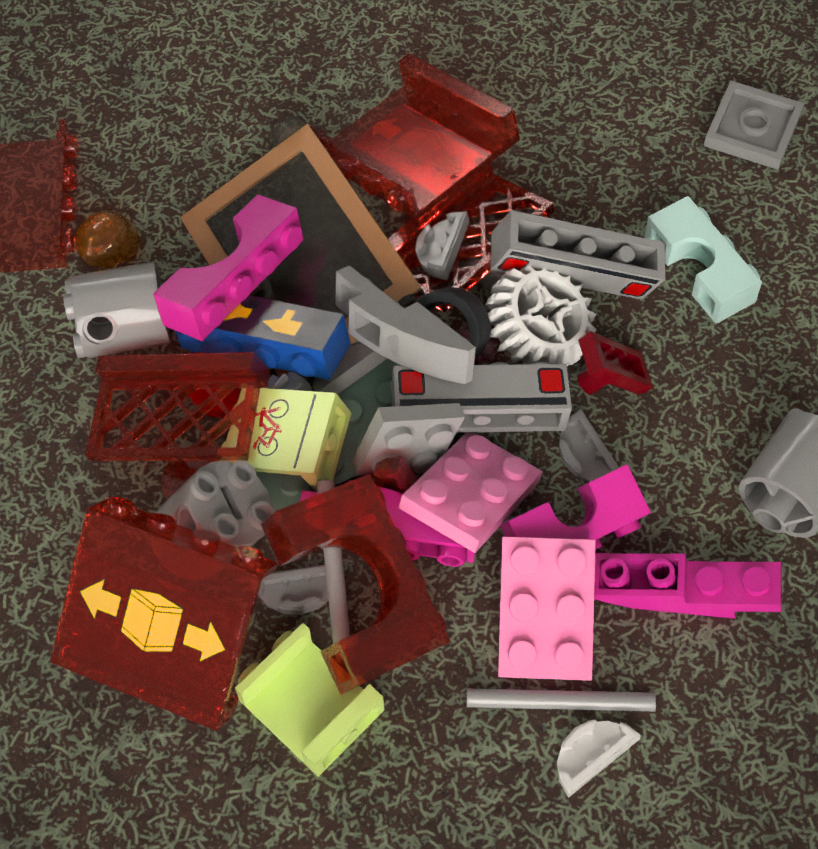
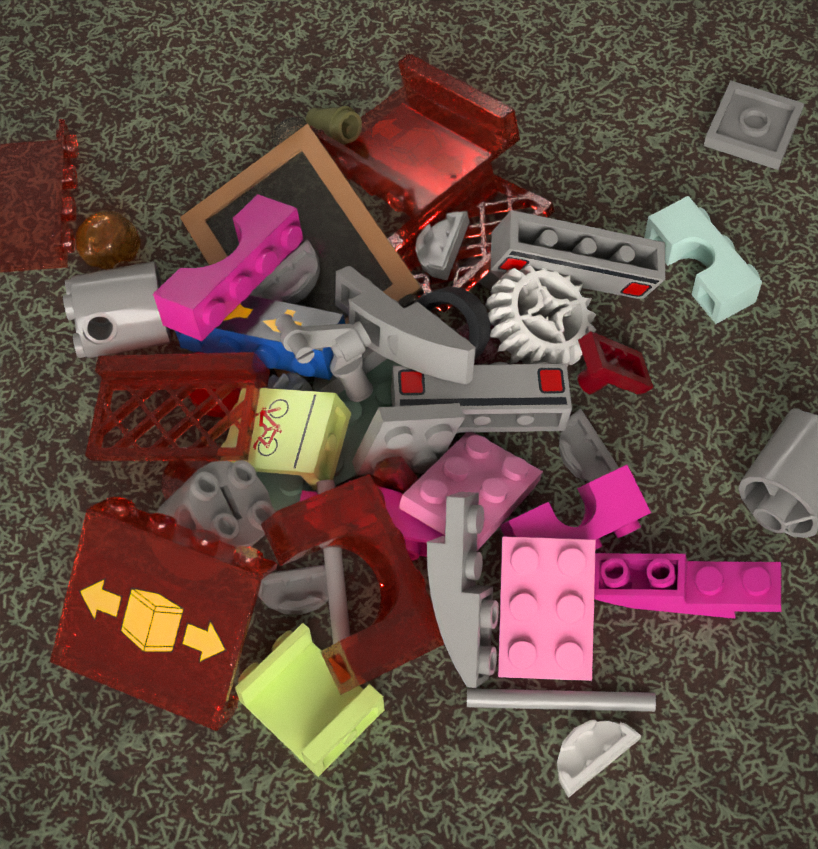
(292, 277): none -> light grey tile
(337, 122): none -> olive cone
(346, 342): none -> light grey pin
(460, 606): none -> light grey slope

